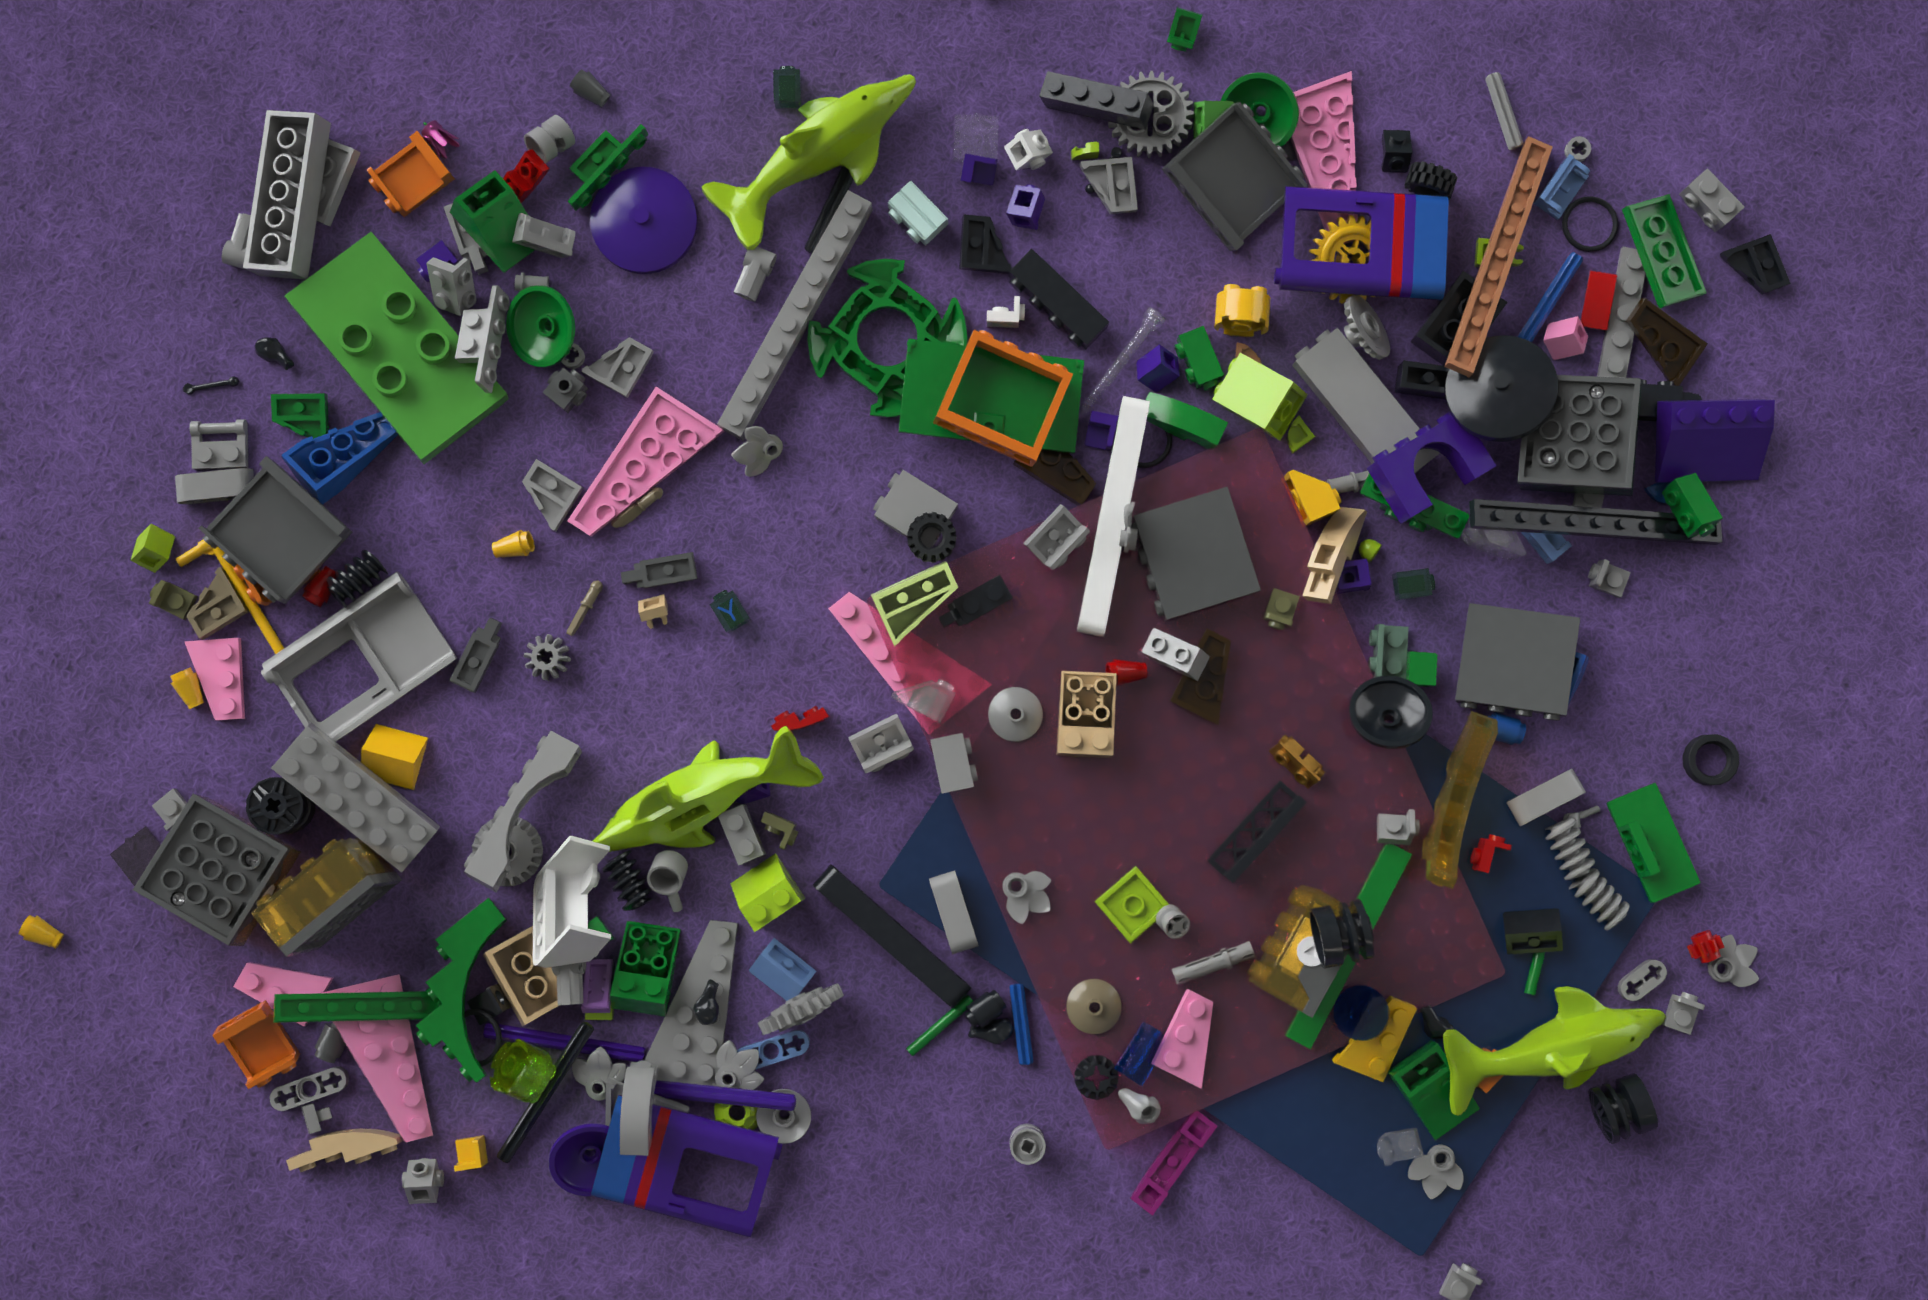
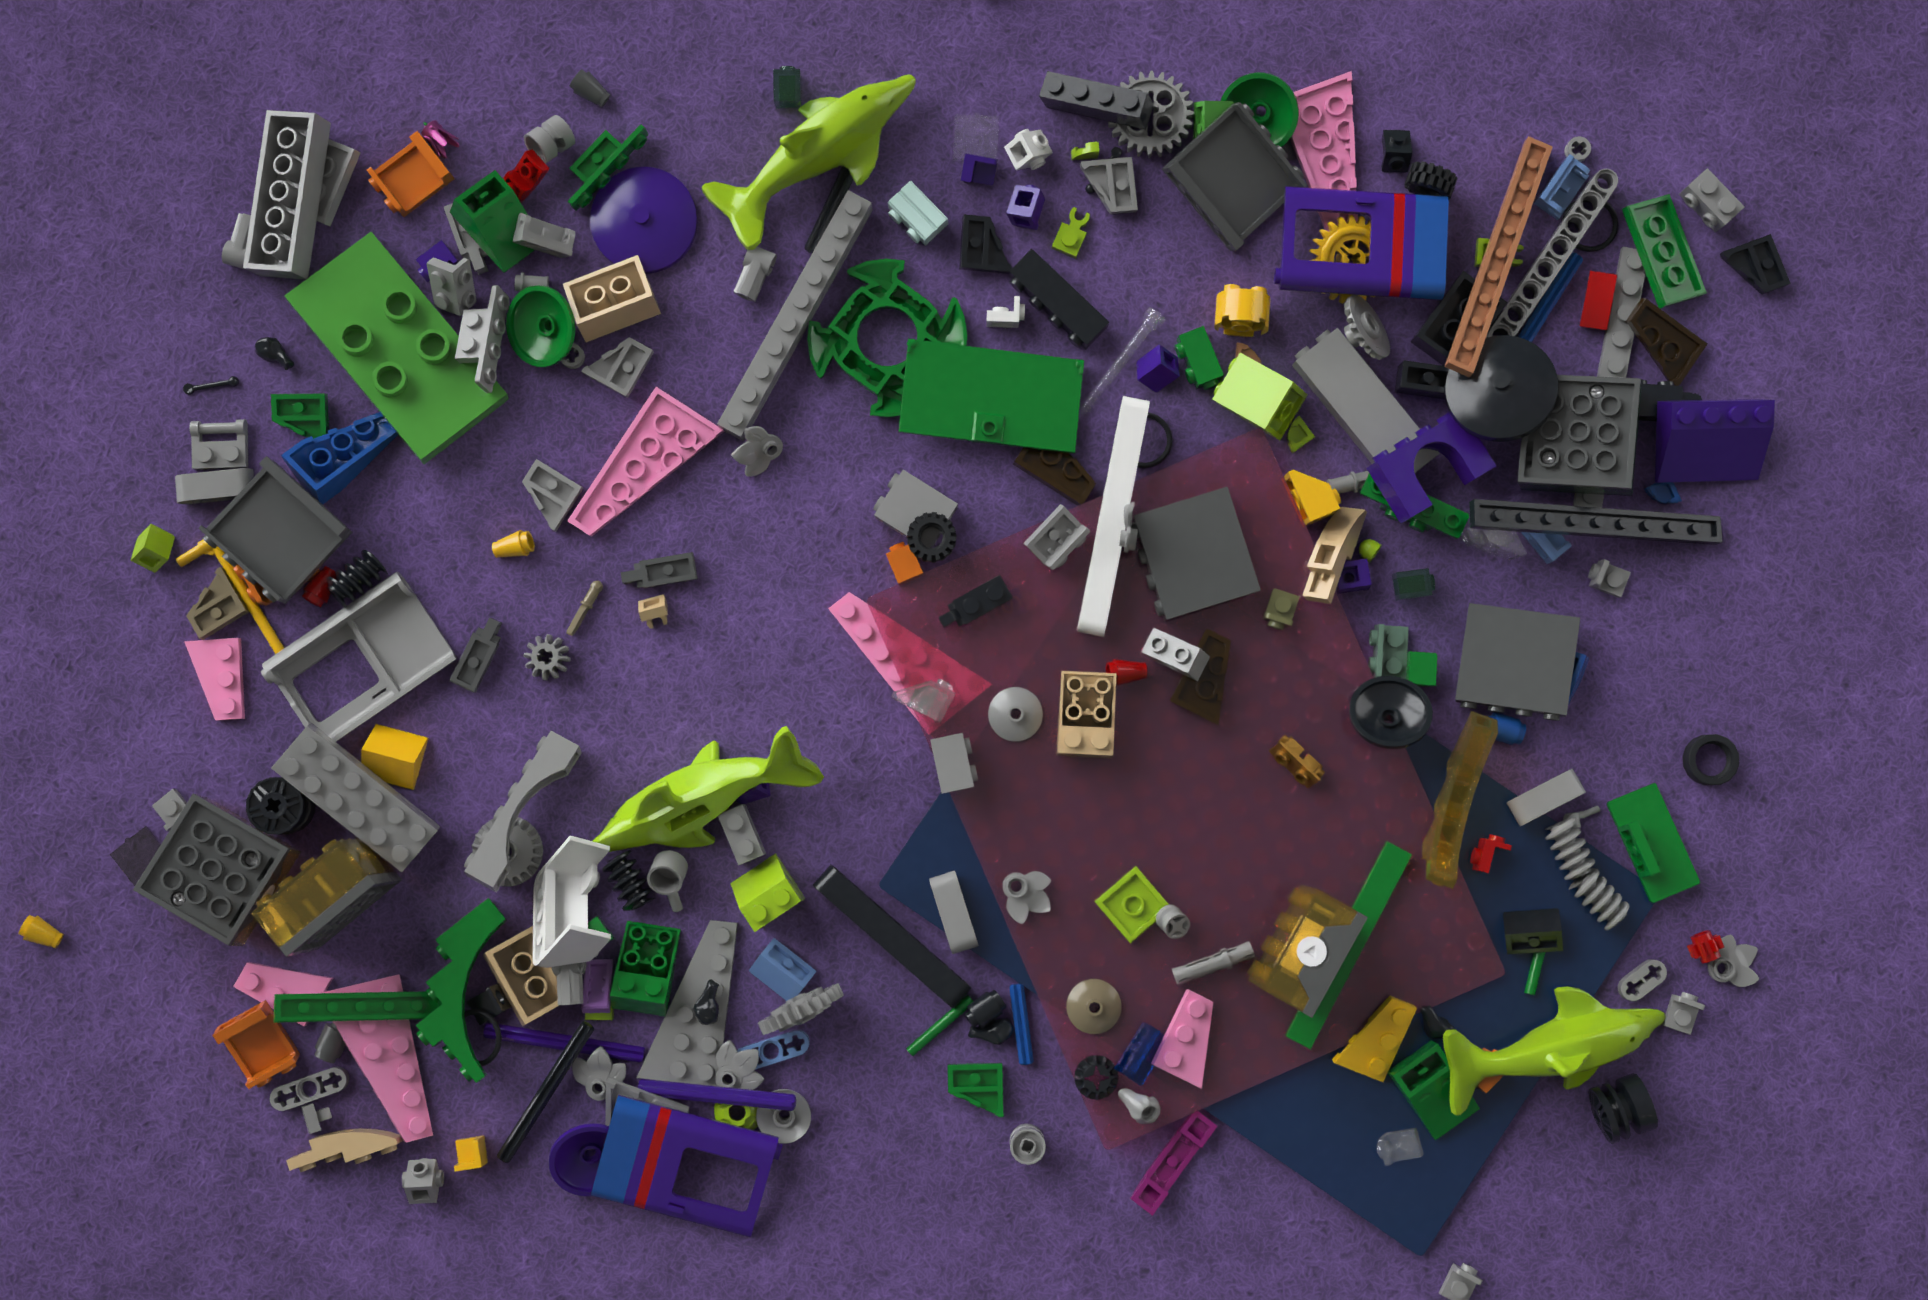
(172, 598): olive bracket -> none
(187, 687): yellow cone -> none
(522, 1071): clear neon green brick -> none
(566, 398): dark grey brick -> none
(611, 298): none -> tan slope
(636, 509): dark tan piece -> none
(637, 1108): light grey arch -> none
(729, 610): brick -> none
(777, 824): olive bracket -> none
(793, 722): red slope -> none
(881, 744): light grey bracket -> none
(903, 562): none -> orange brick
(912, 599): yellowish green wedge -> none
(978, 1084): none -> green wing
(985, 435): orange window -> none
(1070, 237): none -> lime plate
(1101, 430): dark purple panel -> none
(1184, 29): green bracket -> none
(1185, 420): green slope -> none
(1263, 839): black fence -> none
(1347, 932): black wheel -> none
(1361, 1013): clear blue tile -> none
(1397, 828): light grey bracket -> none
(1436, 1175): light grey plate -> none
(1504, 111): light grey axle -> none
(1549, 259): none -> light grey beam
(1565, 338): bright pink panel -> none
(1692, 505): green brick -> none

